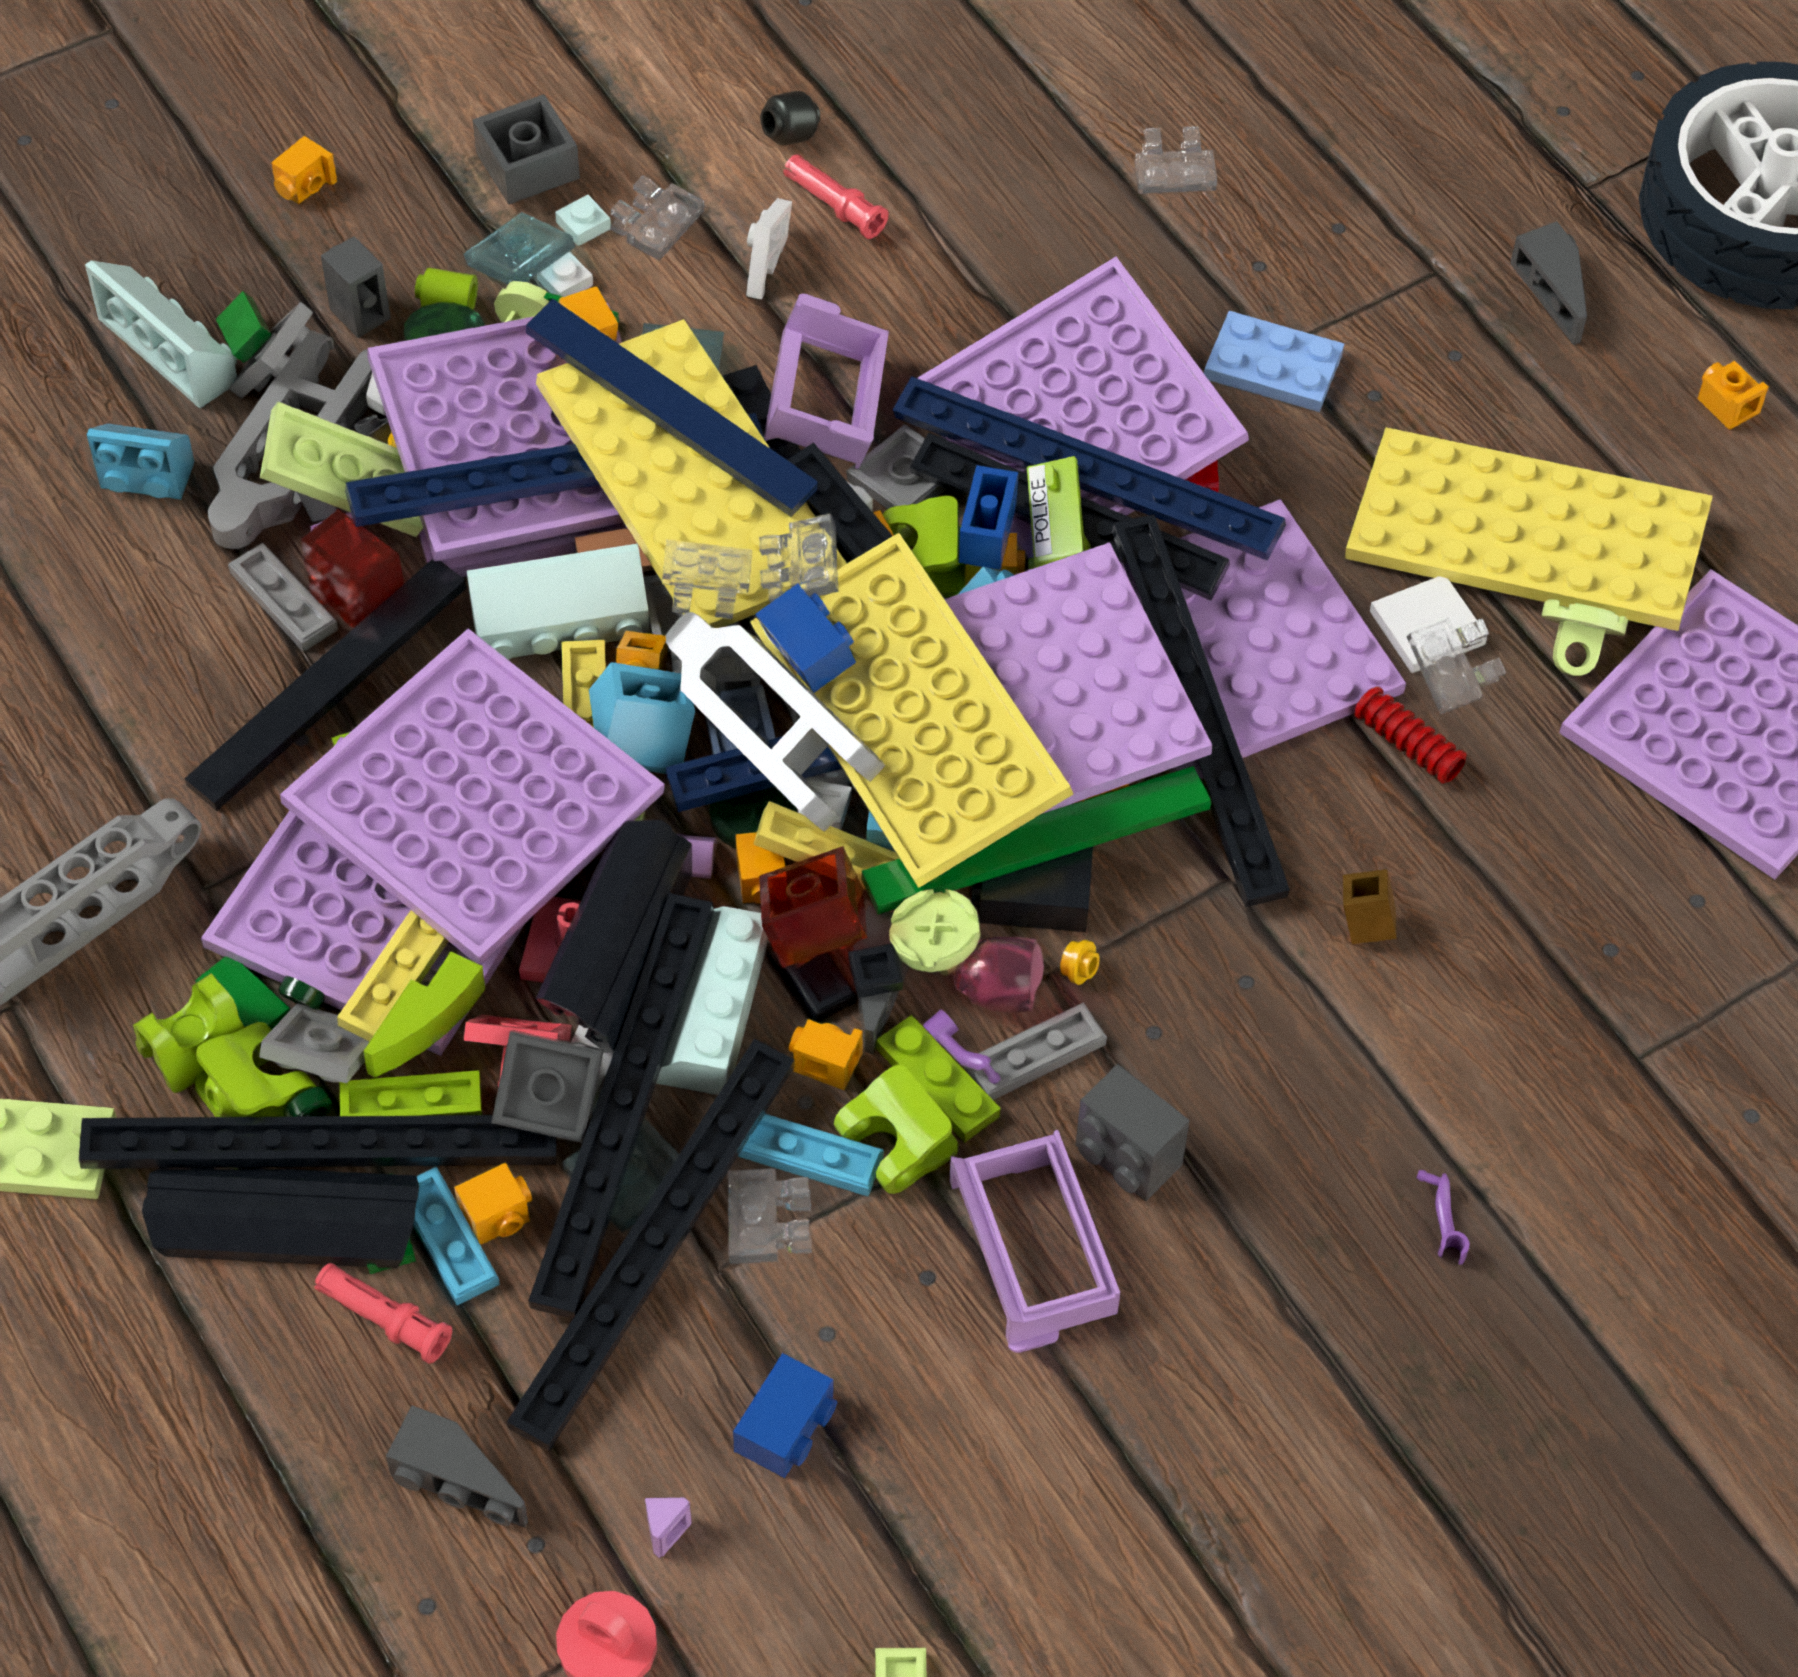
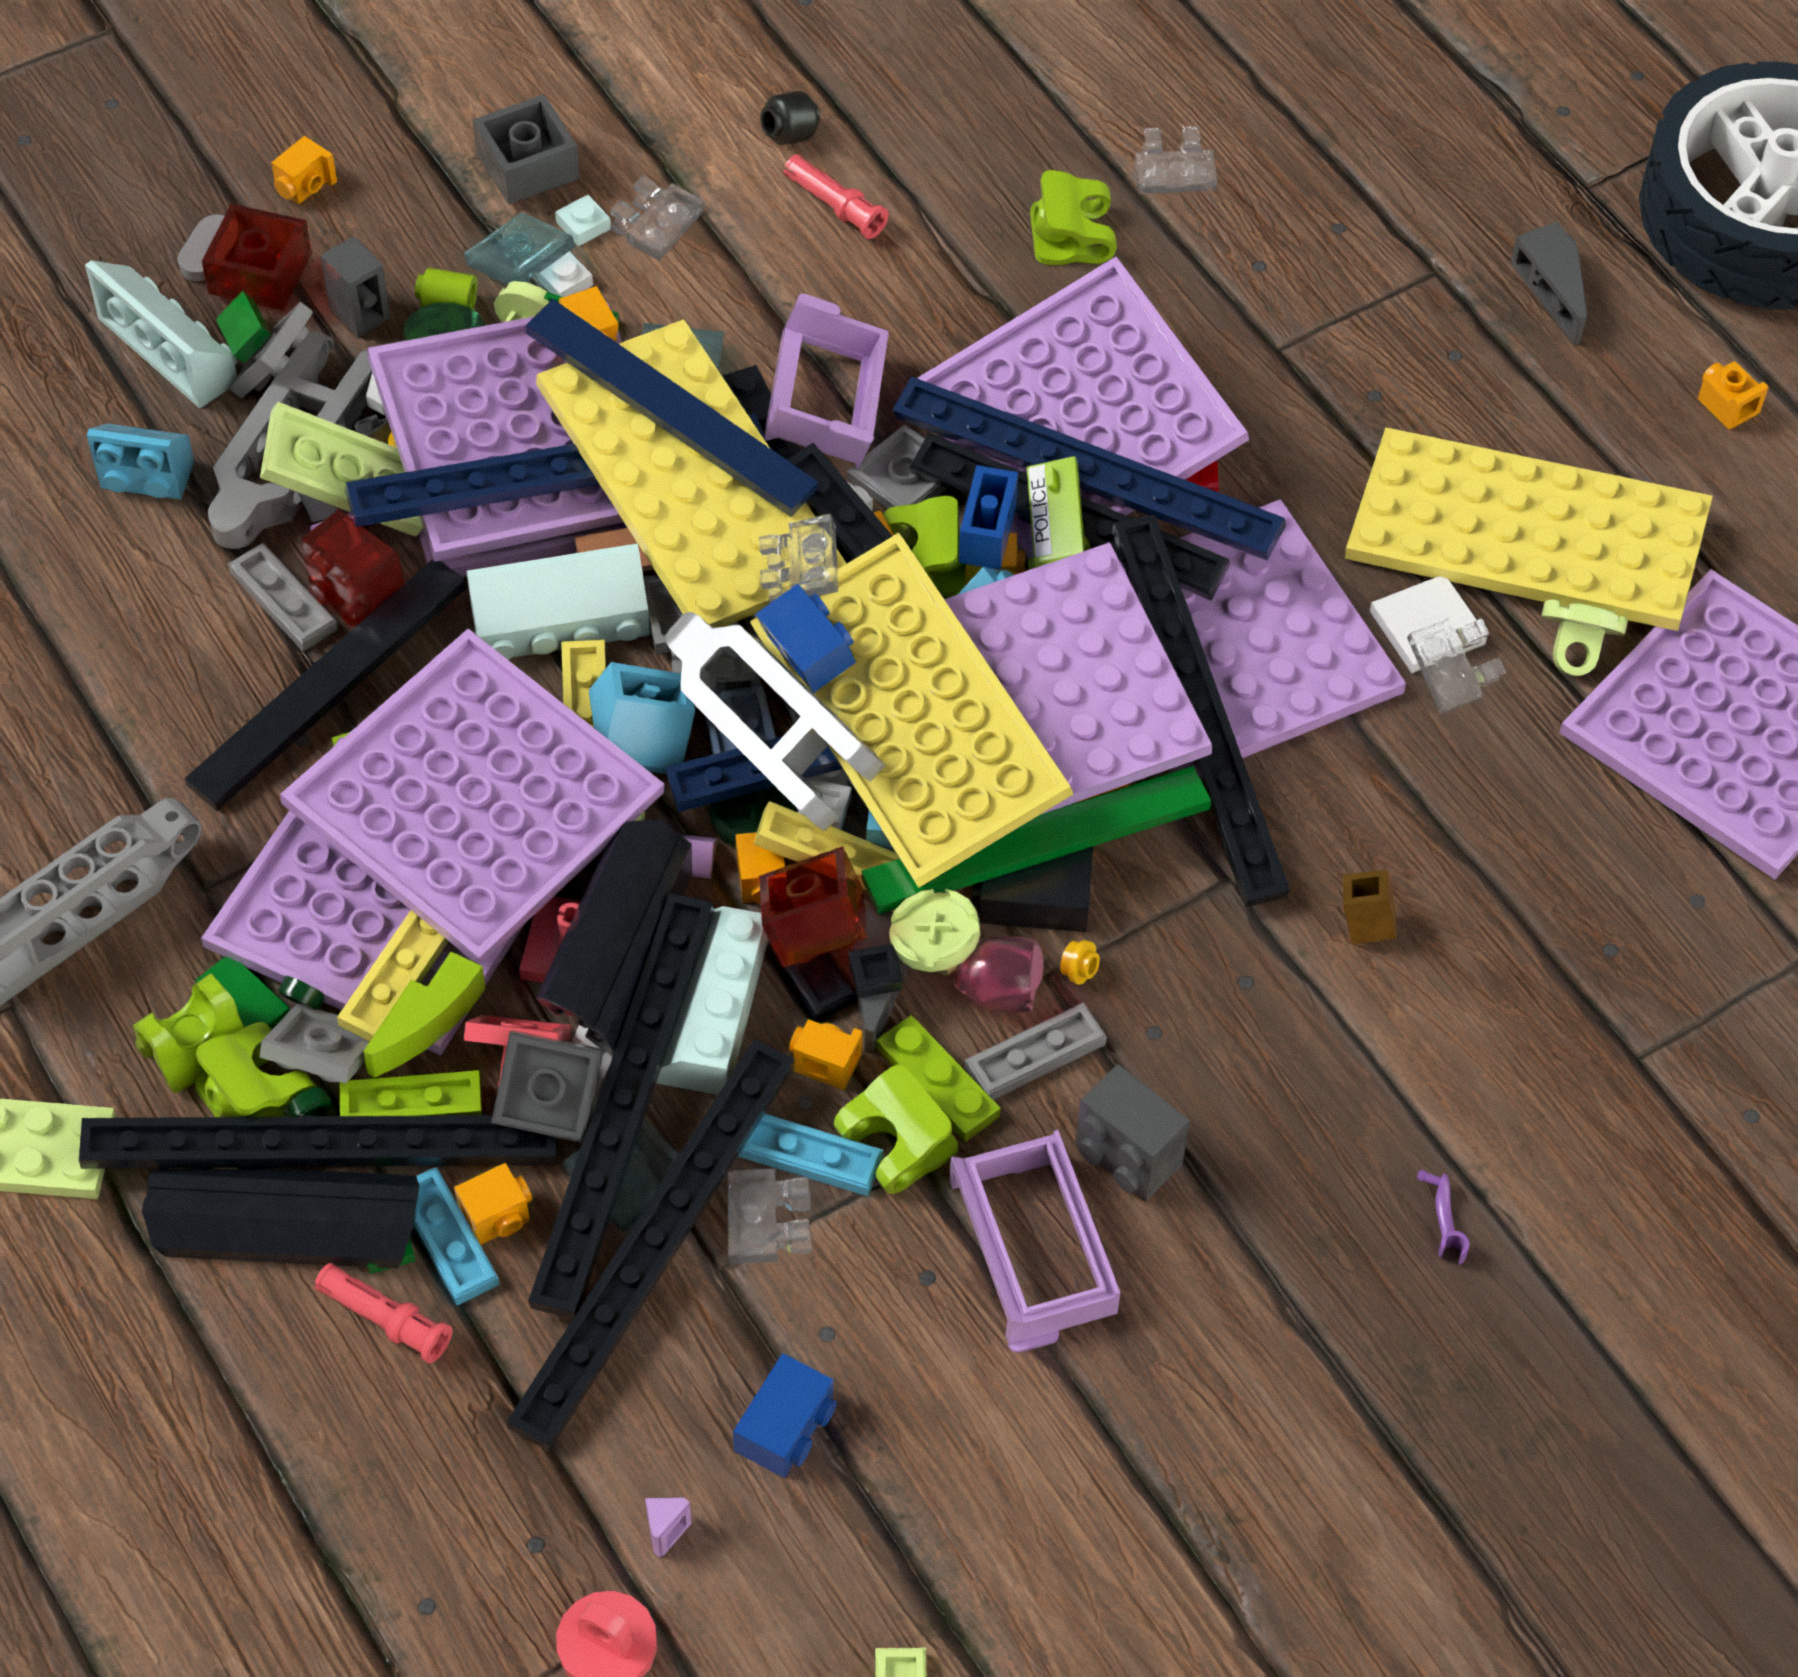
(194, 249): none -> light grey tile
(257, 255): none -> clear red brick
(444, 1460): dark grey slope -> none
(642, 657): light orange brick -> none
(706, 567): clear plate -> none
(767, 242): white wing -> none
(942, 1029): medium lavender piece -> none
(1062, 221): none -> lime piece
(1274, 361): light blue plate -> none
(1410, 735): red piece -> none

